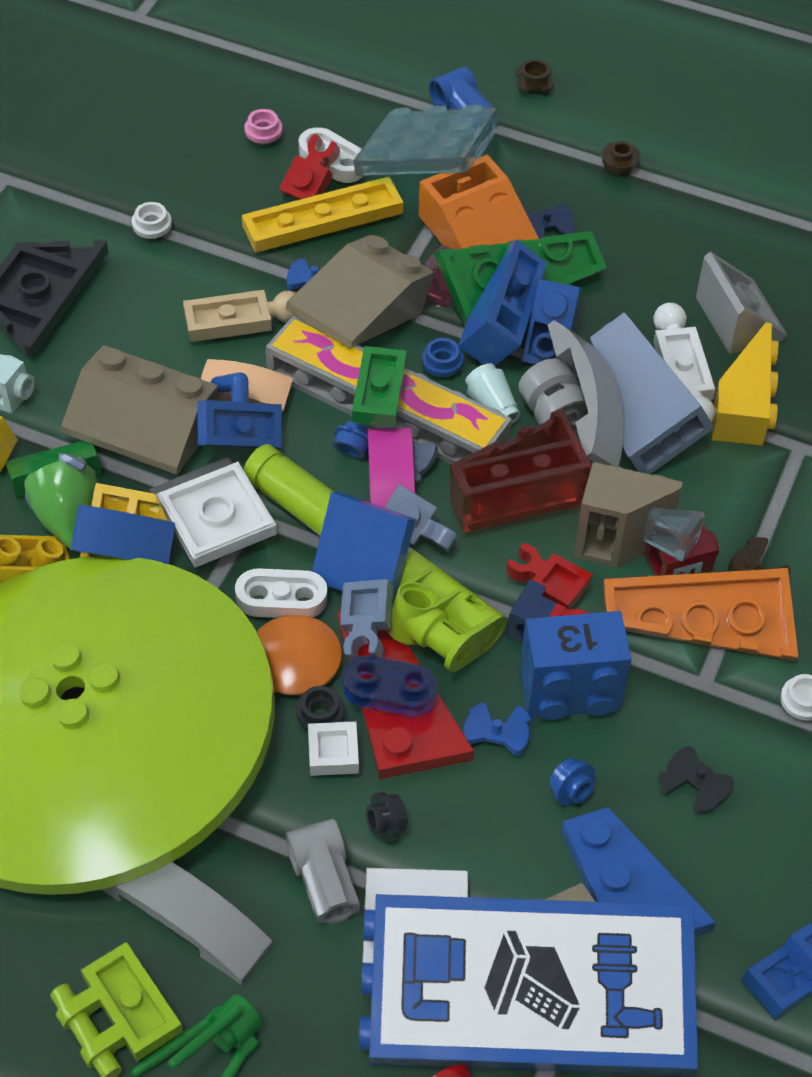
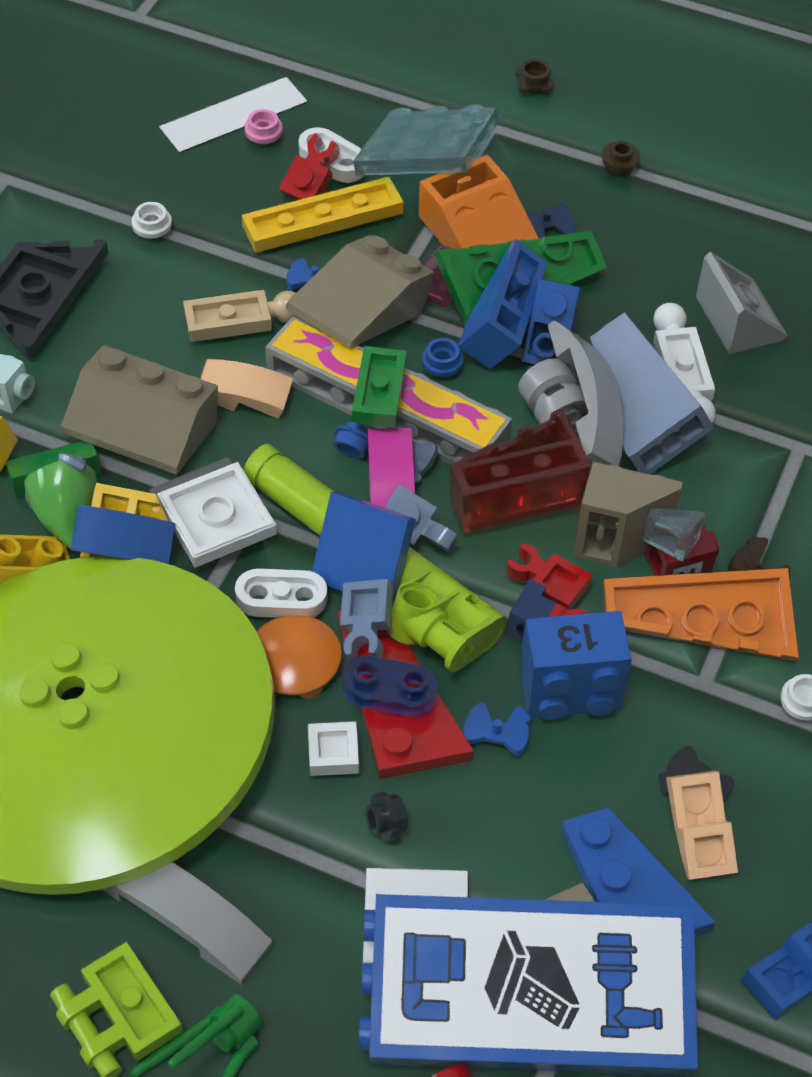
(231, 114): none -> white sticker
(238, 421): blue plate -> none
(319, 698): black plate -> none
(320, 859): light grey piece -> none
(456, 90): blue piece -> none
(491, 389): light aqua cone -> none
(572, 781): blue plate -> none
(701, 825): none -> light nougat slope
(746, 392): yellow slope -> none

